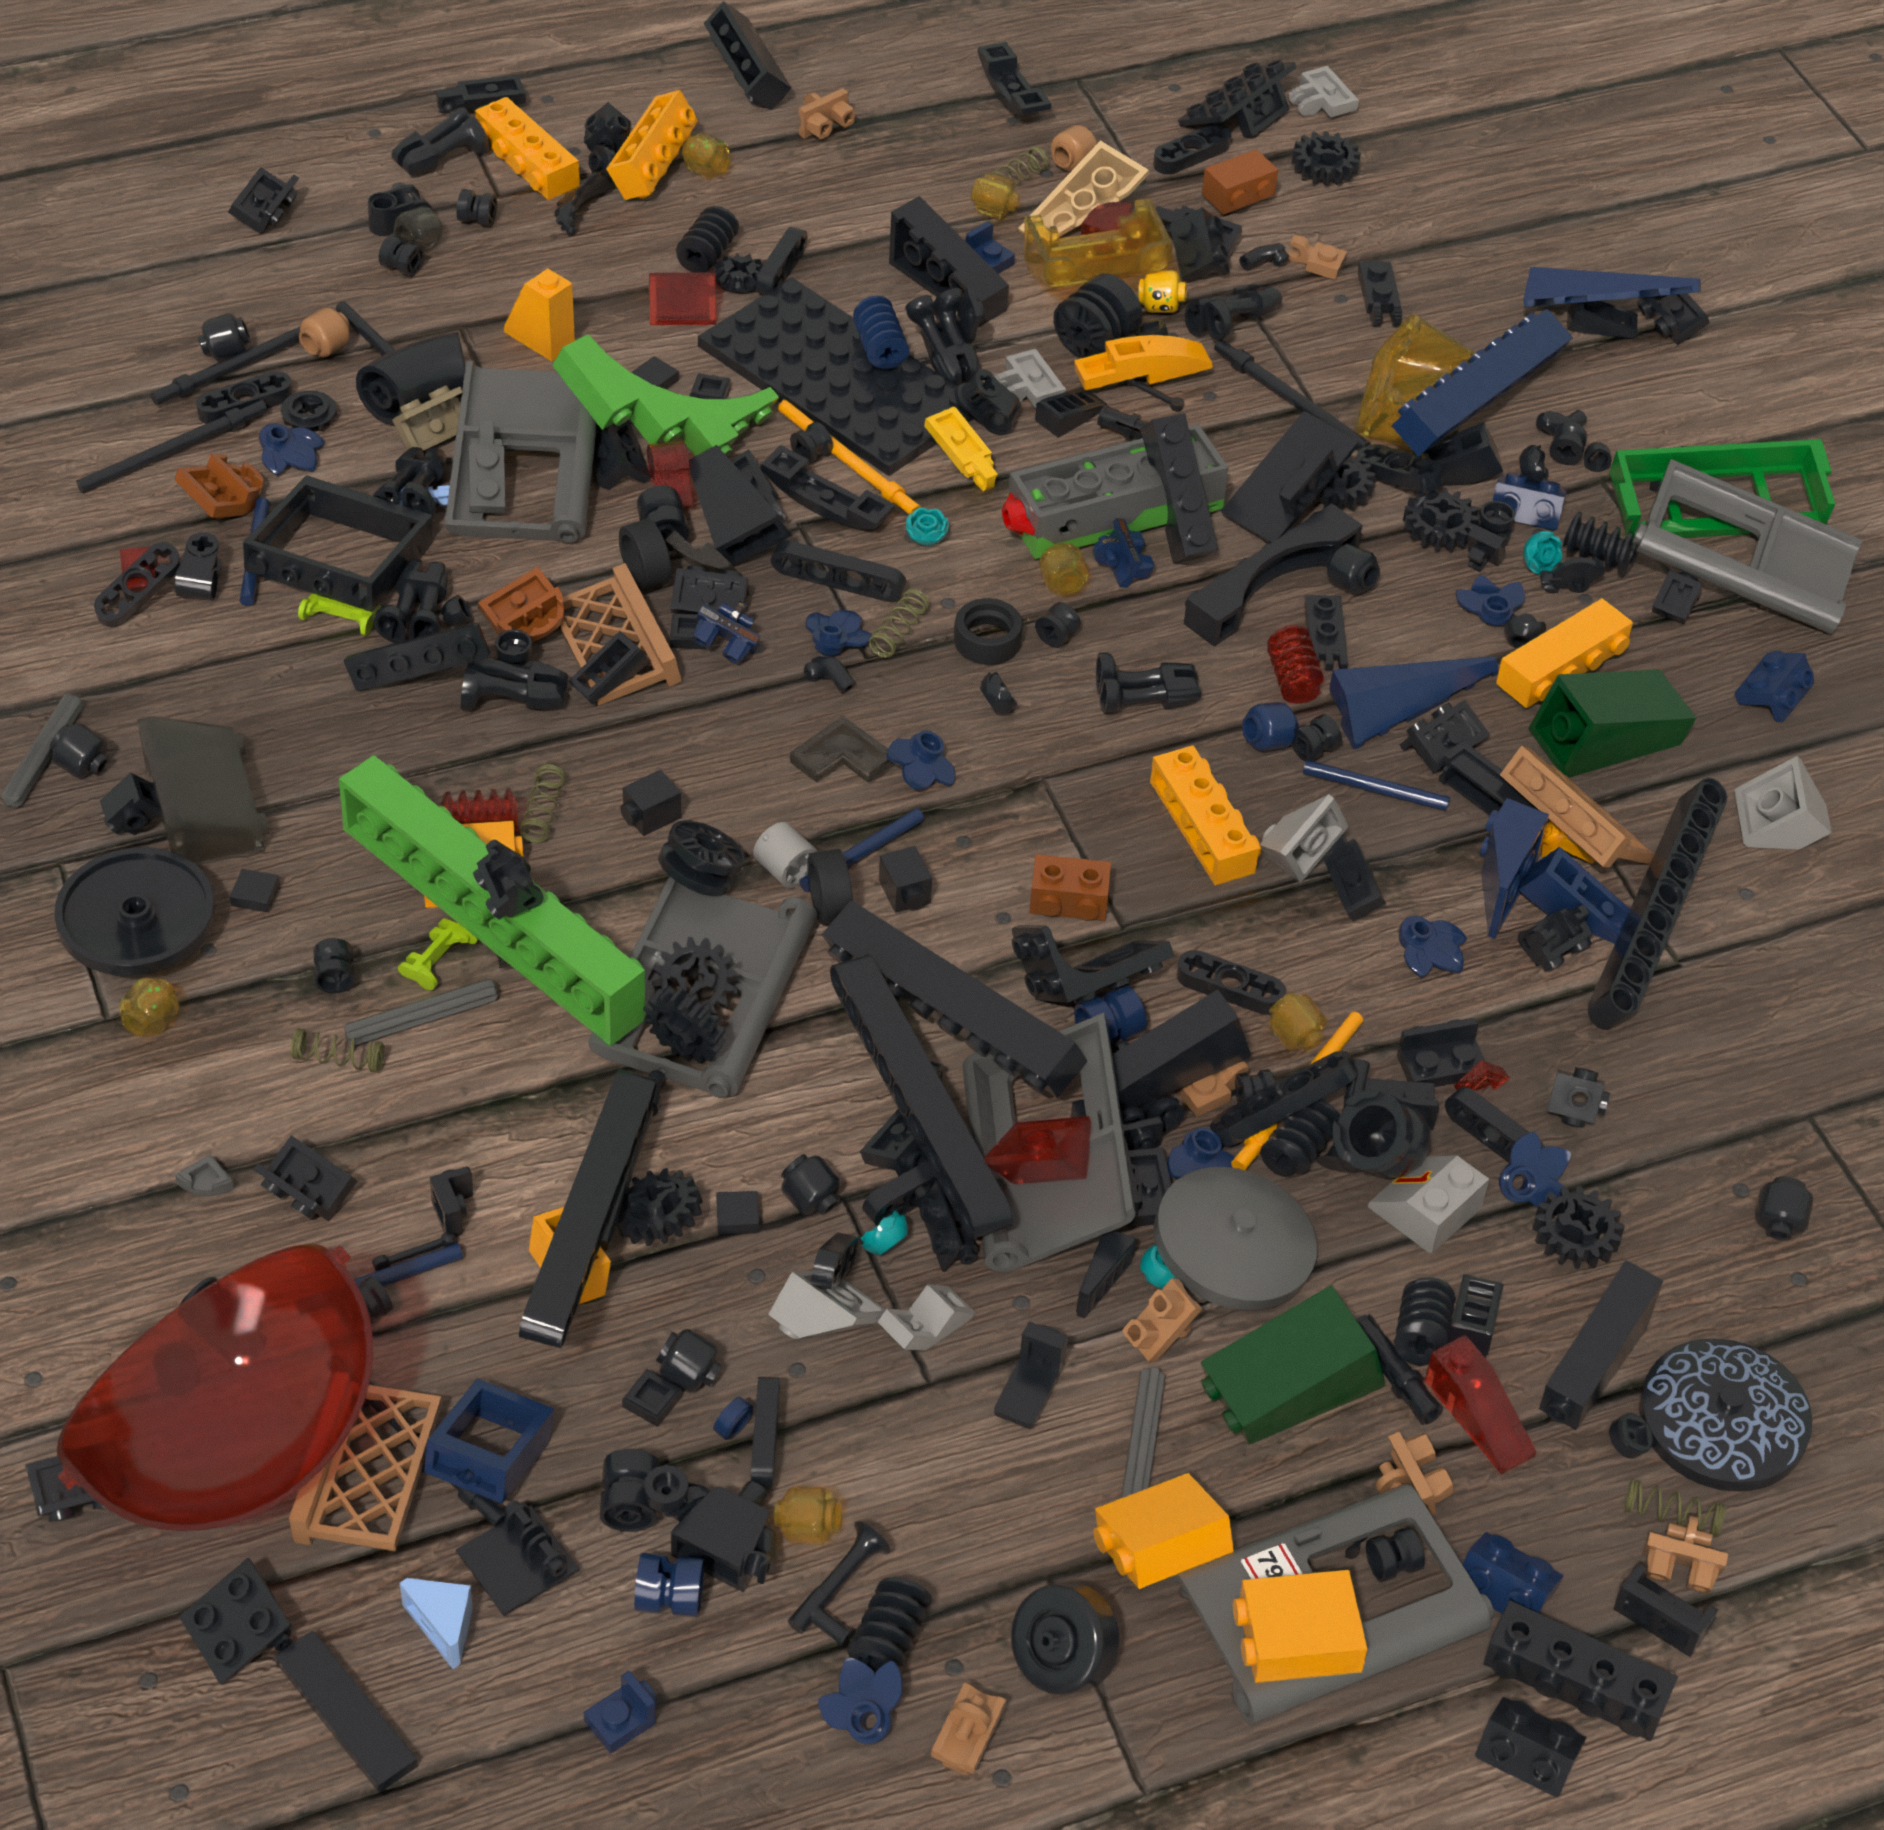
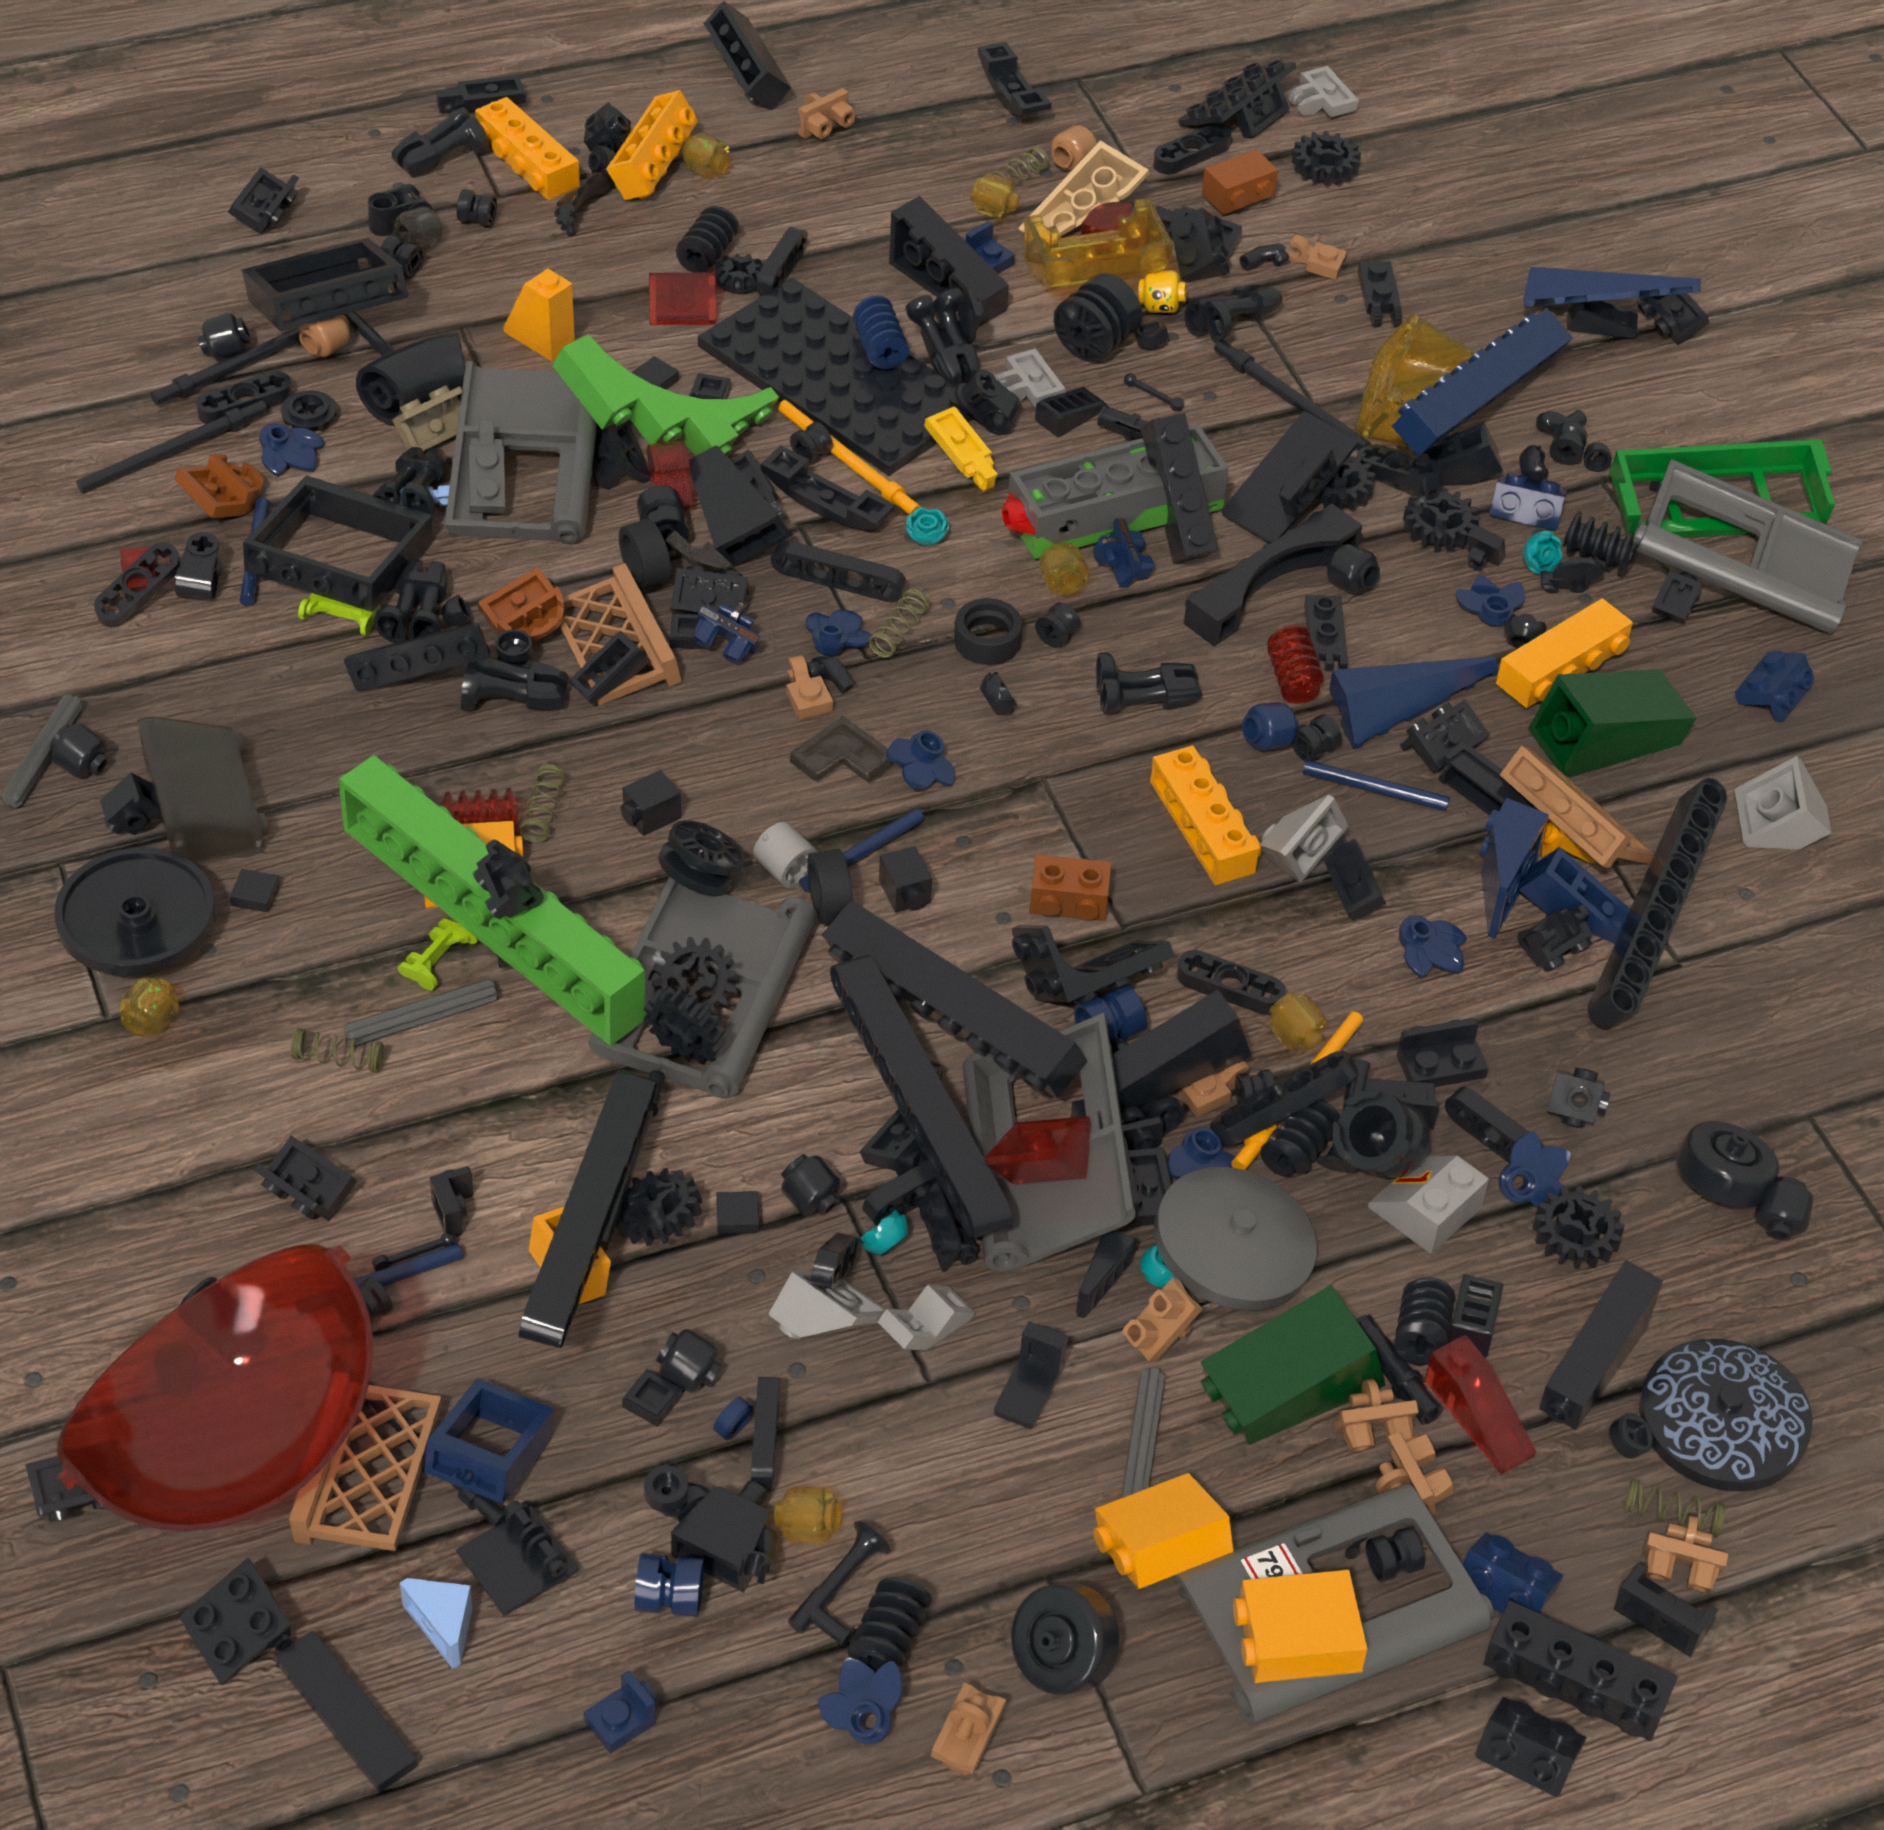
(205, 1178): dark grey tile -> none
(324, 283): none -> black window
(334, 959): black wheel -> none
(623, 1501): black wheel -> none
(806, 694): none -> medium nougat plate
(1136, 356): light orange slope -> none
(1357, 1423): none -> medium nougat hips
(1482, 1076): clear red tile -> none
(1497, 518): black wheel -> none
(1727, 1164): none -> black wheel

